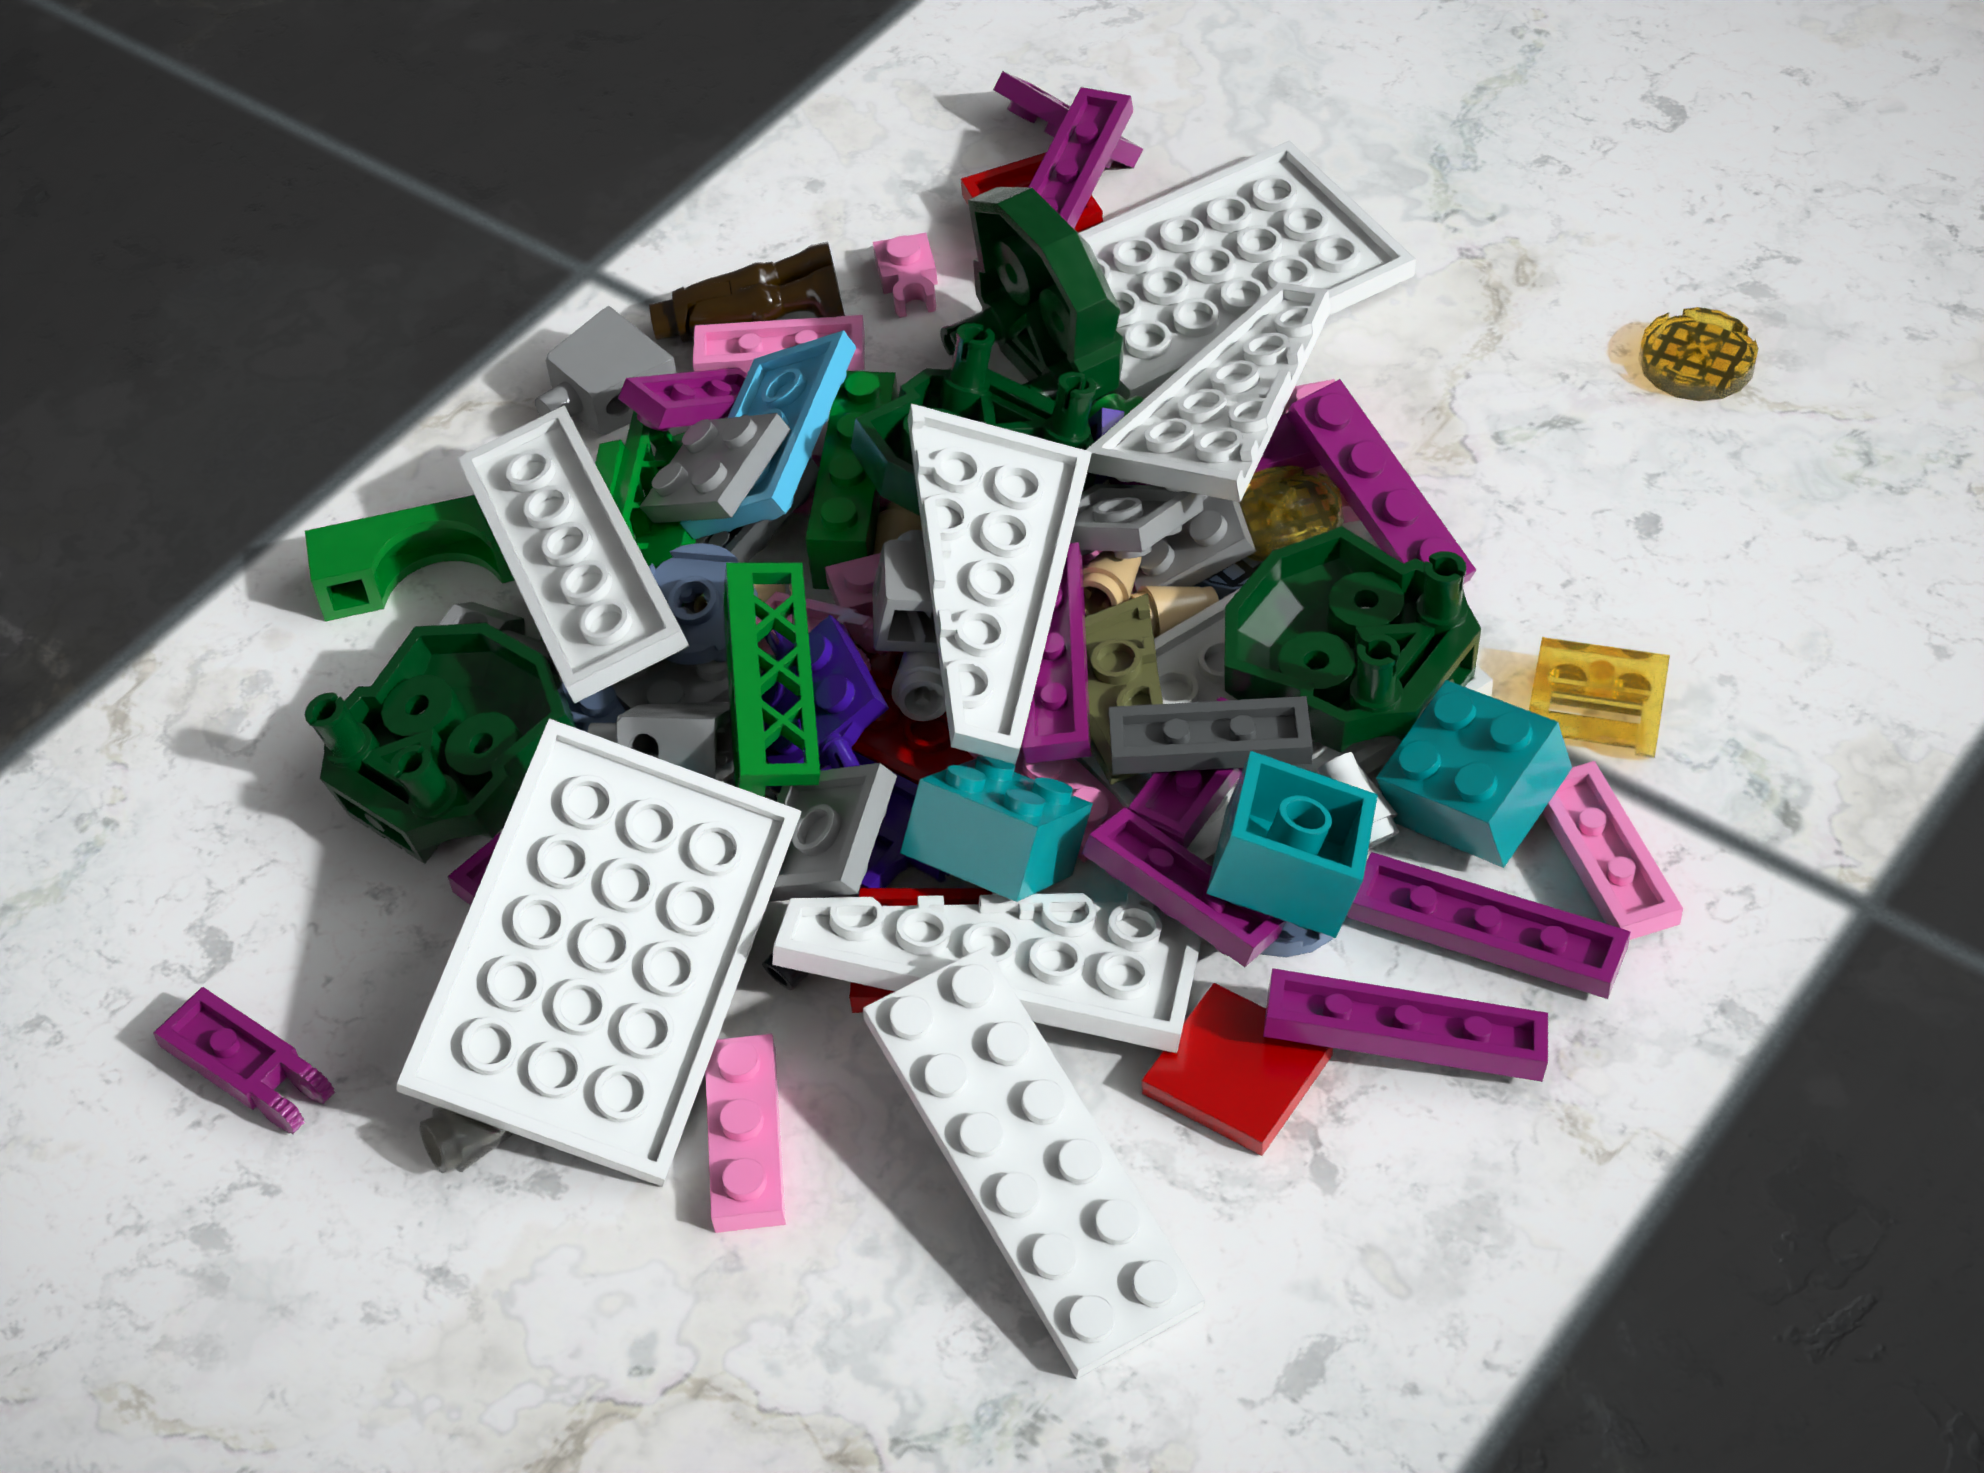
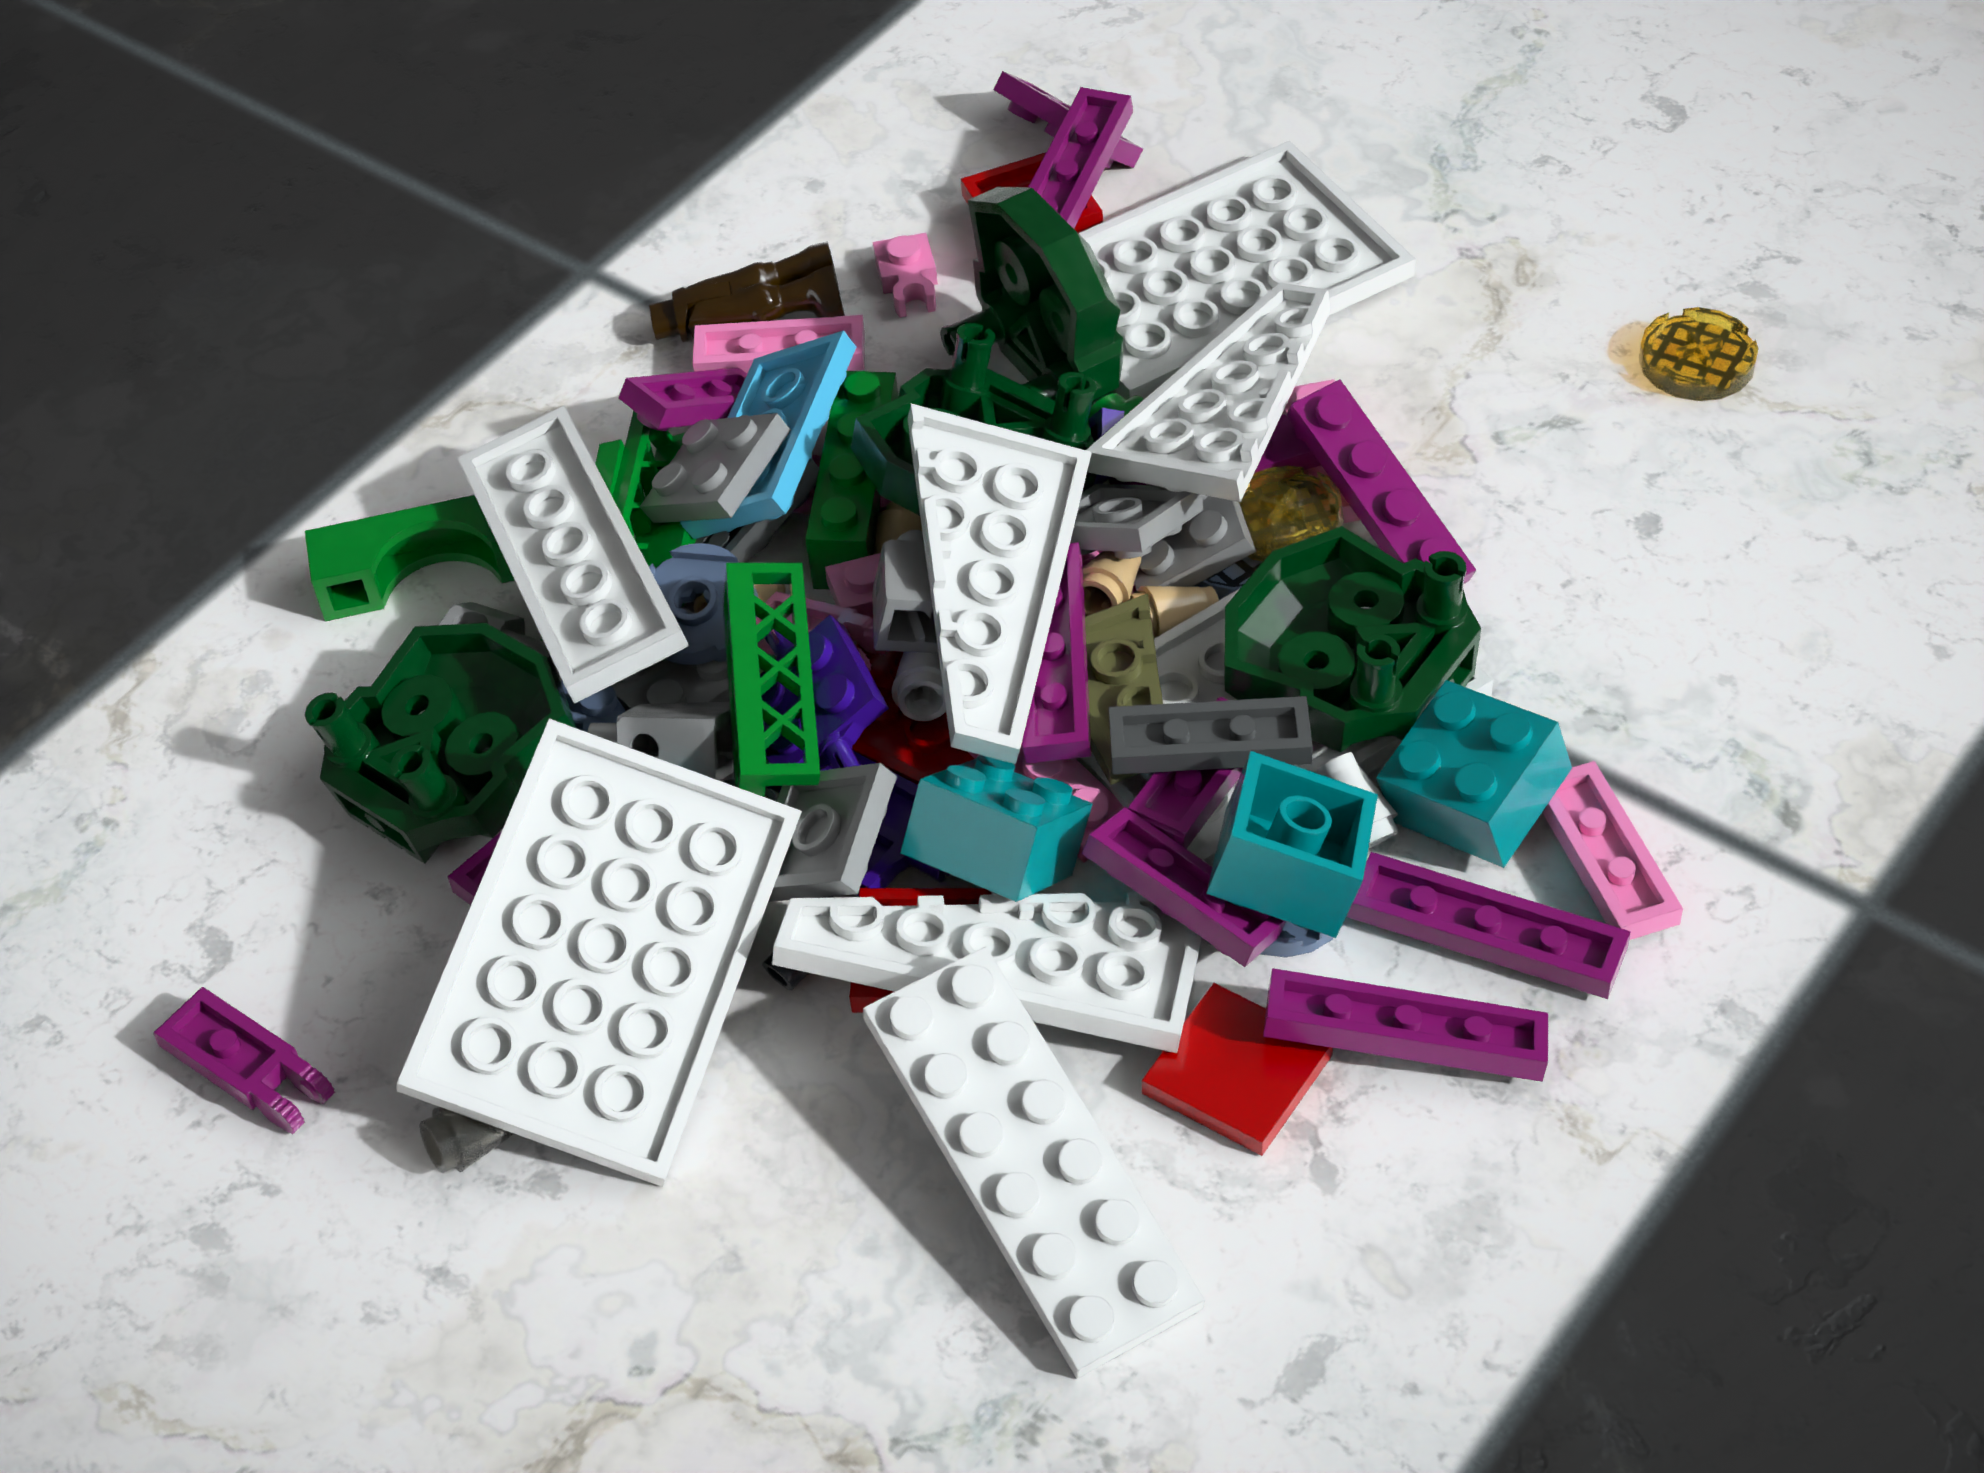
(592, 367): light grey torso -> none
(744, 1135): bright pink plate -> none
(1603, 681): clear yellow plate -> none

